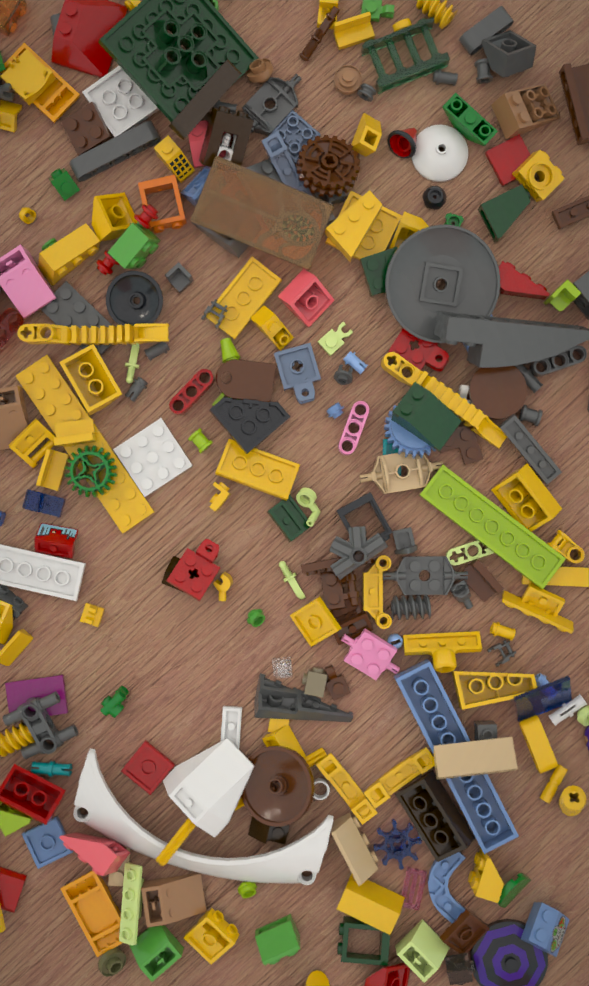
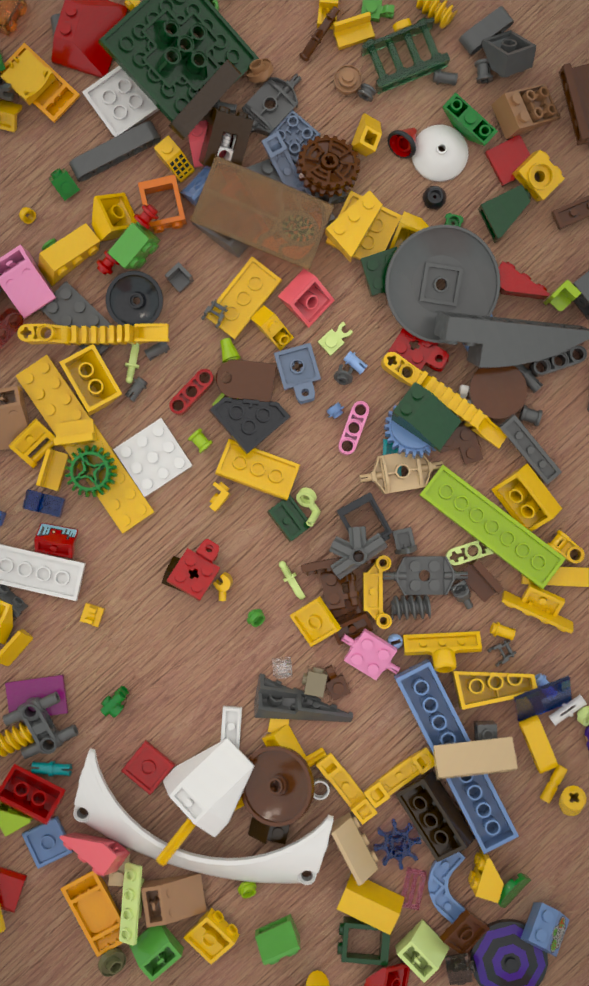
(86, 128): reddish brown plate -> none

